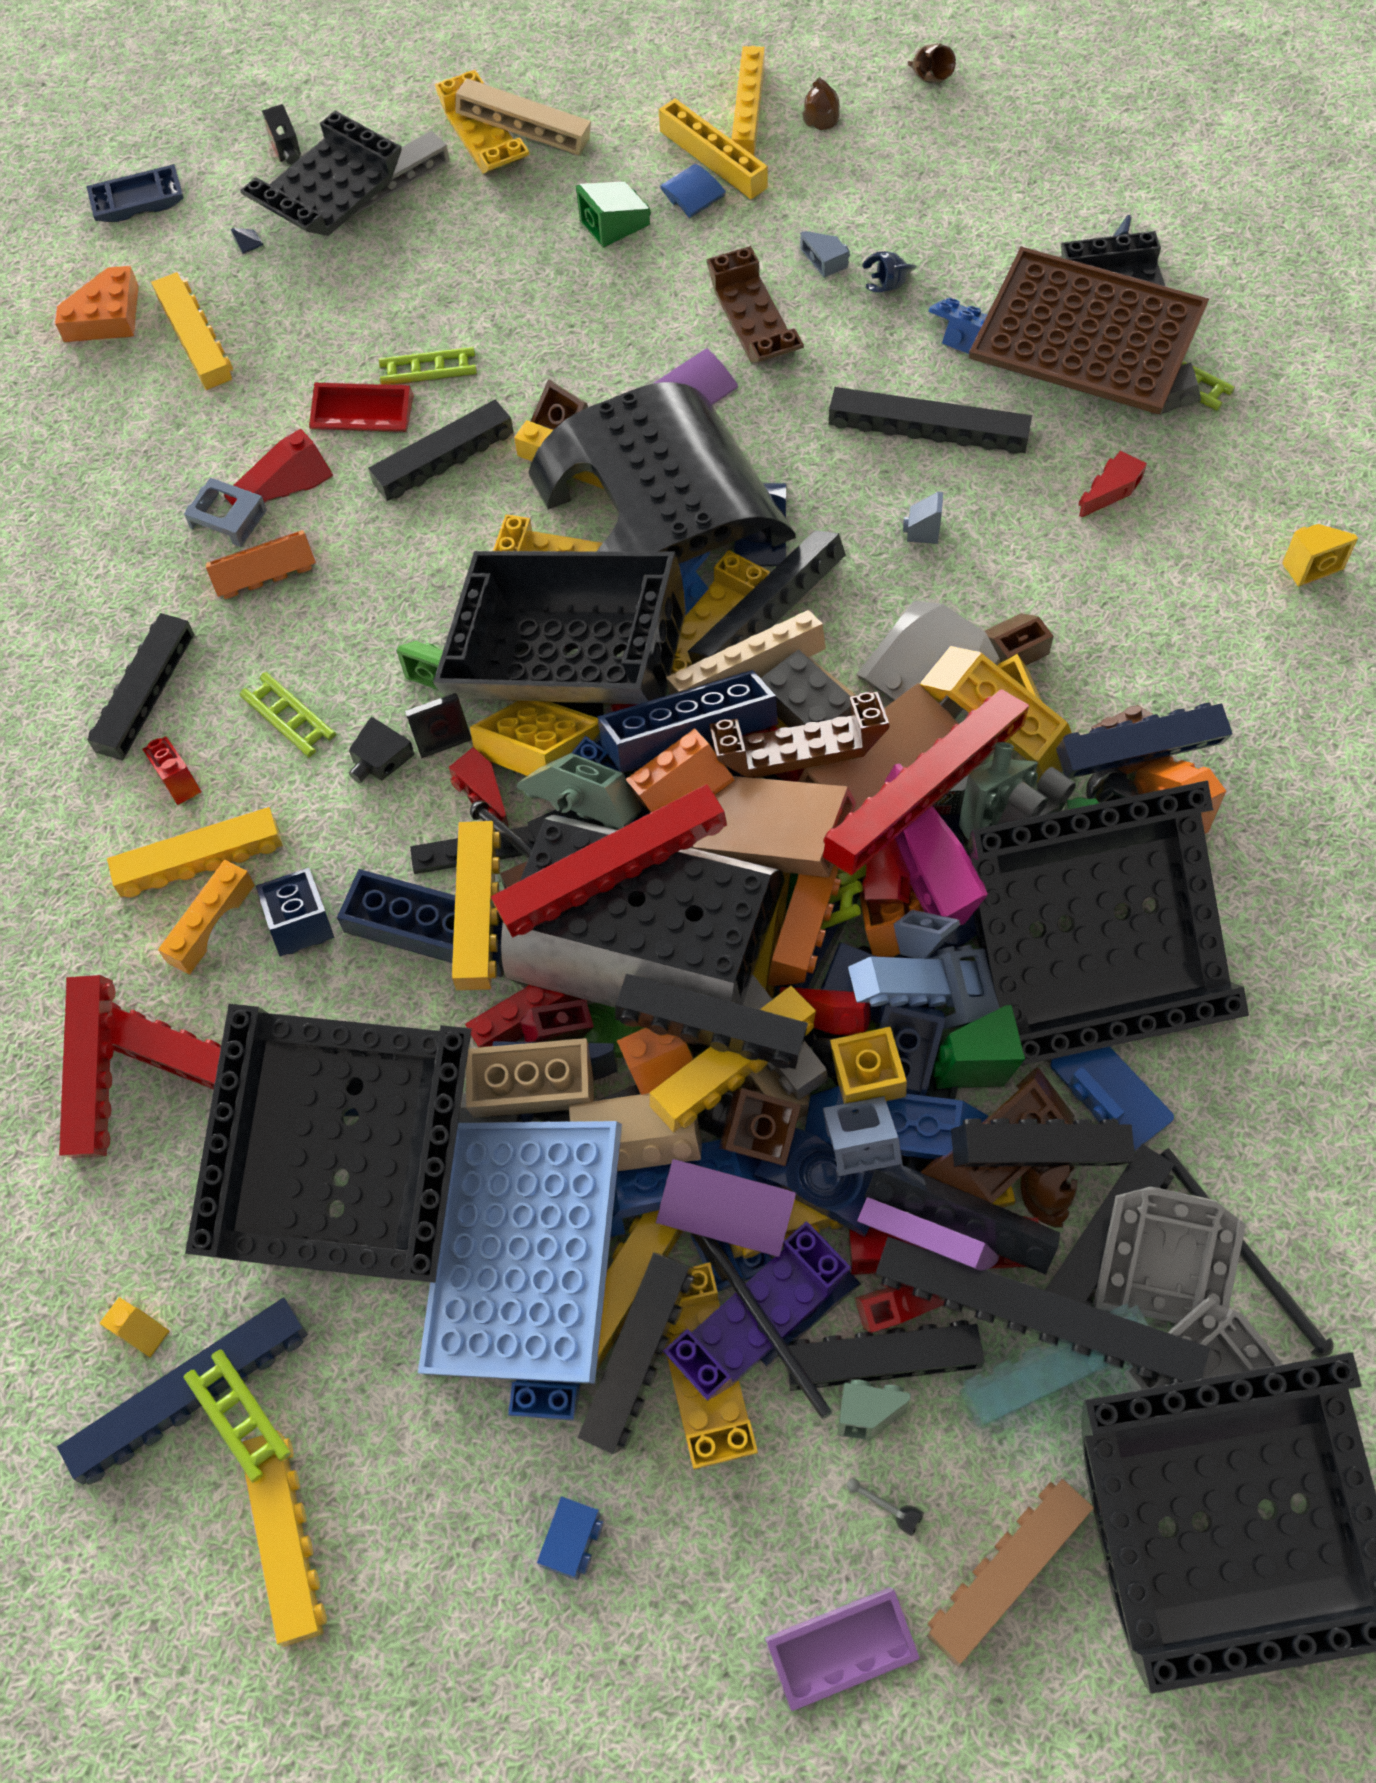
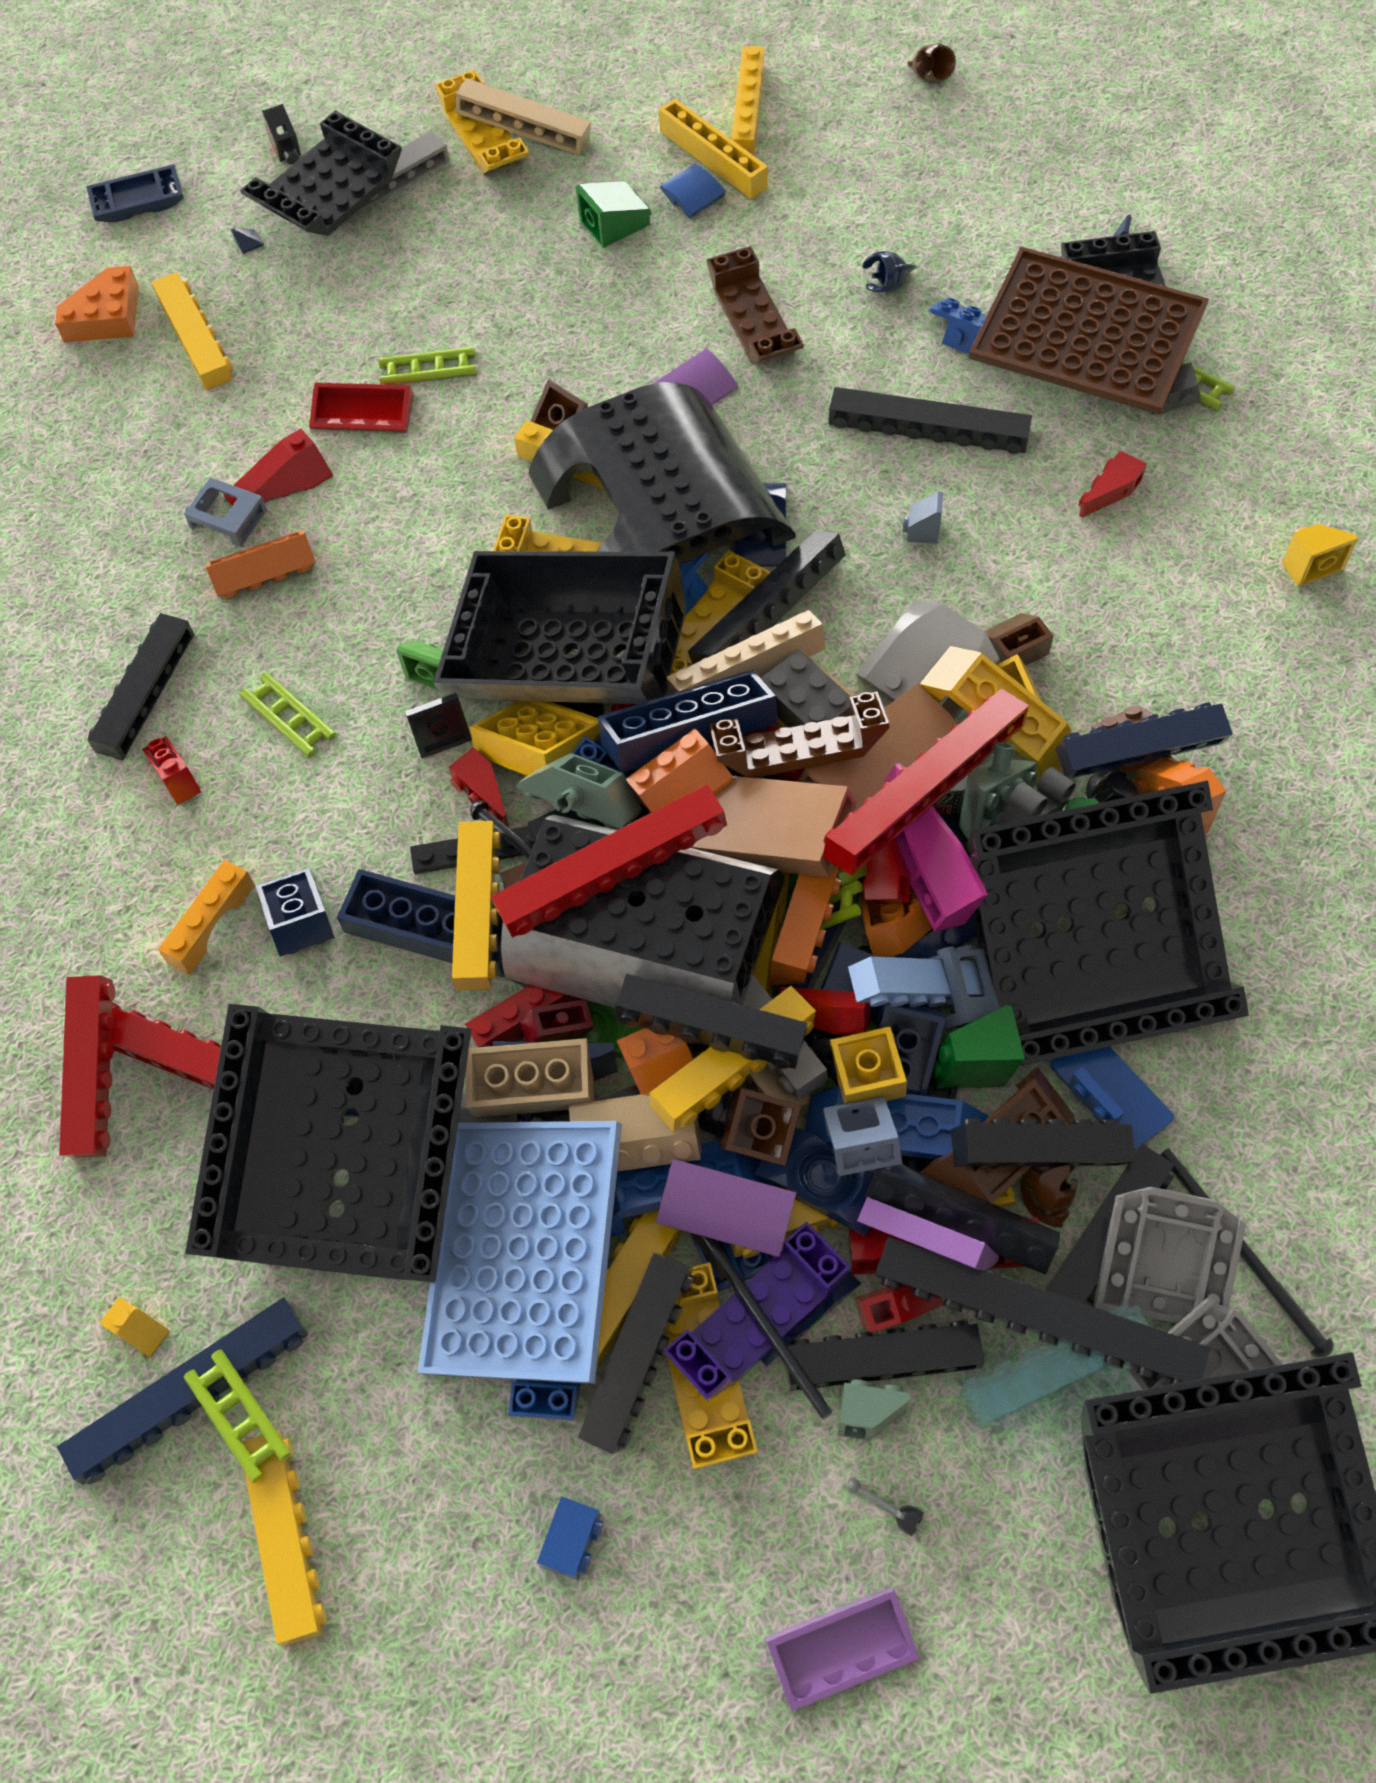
(194, 852): yellow brick -> none
(378, 751): black torso -> none
(441, 450): black brick -> none
(821, 106): reddish brown helmet -> none
(824, 252): sand blue slope -> none
(923, 933): sand blue slope -> none
(1009, 1572): medium nougat brick -> none

